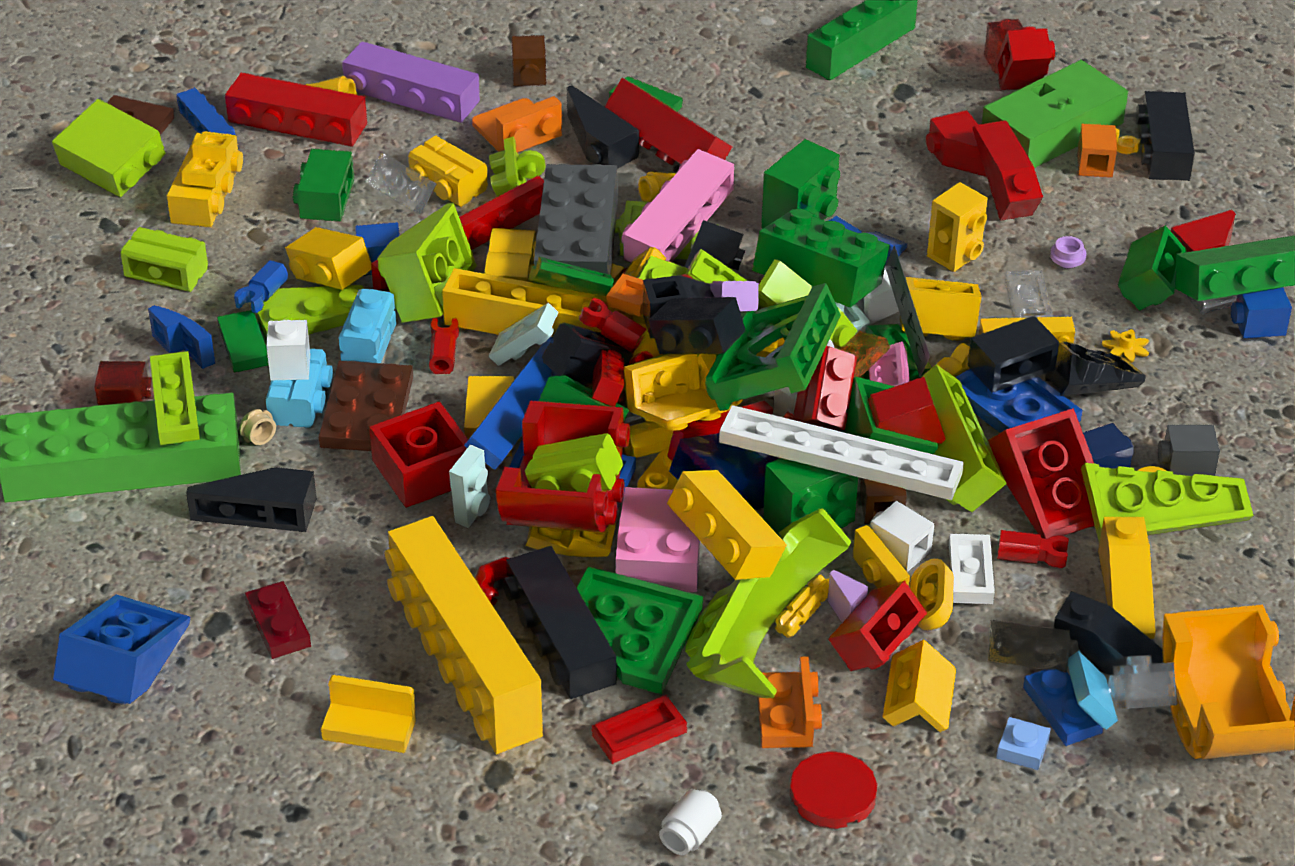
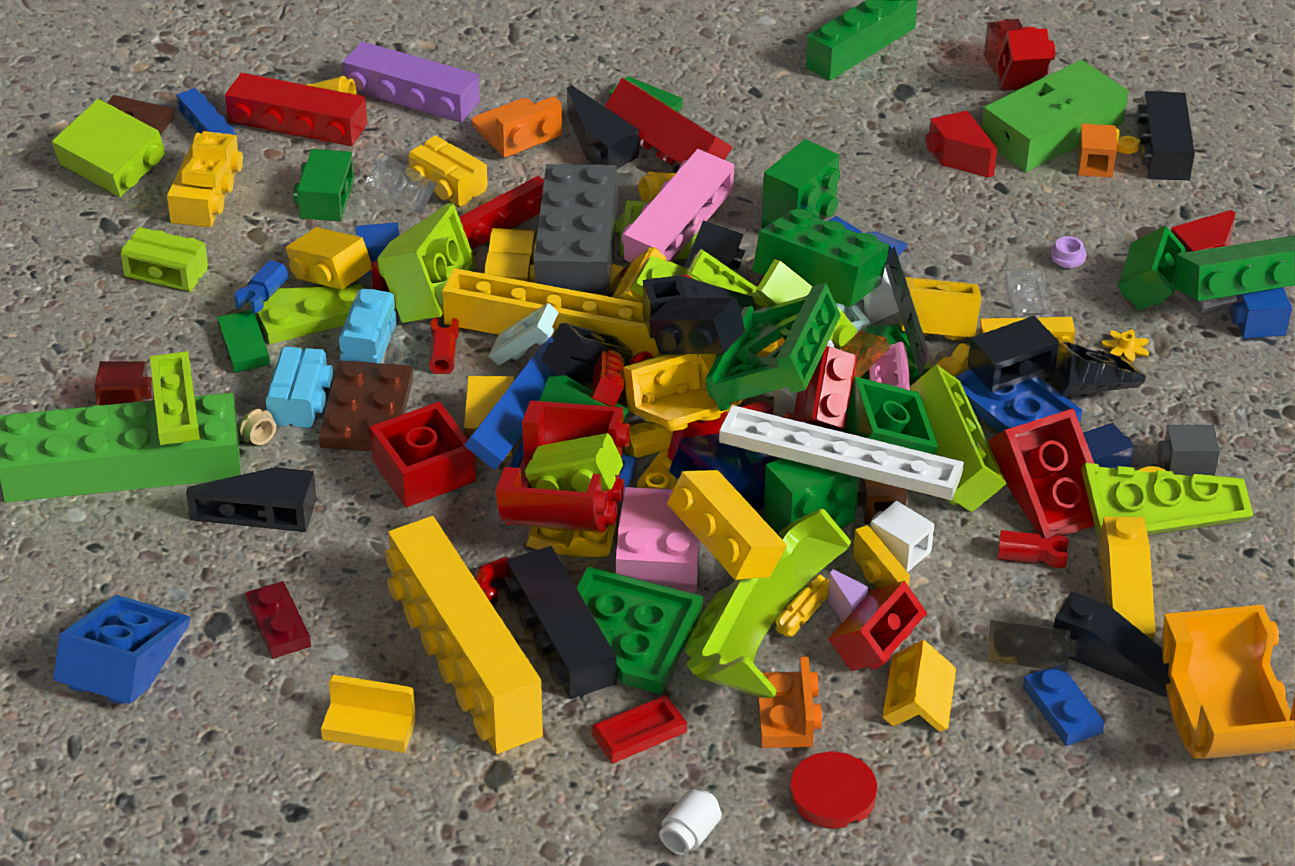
(180, 333): blue slope -> none
(288, 350): white brick -> none
(469, 486): light aqua plate -> none
(513, 168): lime hips -> none
(528, 60): reddish brown brick -> none
(570, 277): green slope -> none
(613, 325): red bar -> none
(627, 295): orange plate -> none
(744, 291): lavender slope -> none
(907, 411): red slope -> none
(933, 588): yellow plate -> none
(957, 227): yellow brick -> none
(972, 568): white plate -> none
(1008, 170): red slope -> none
(1023, 743): light blue plate -> none
(1092, 690): medium azure tile -> none
(1143, 683): clear brick -> none

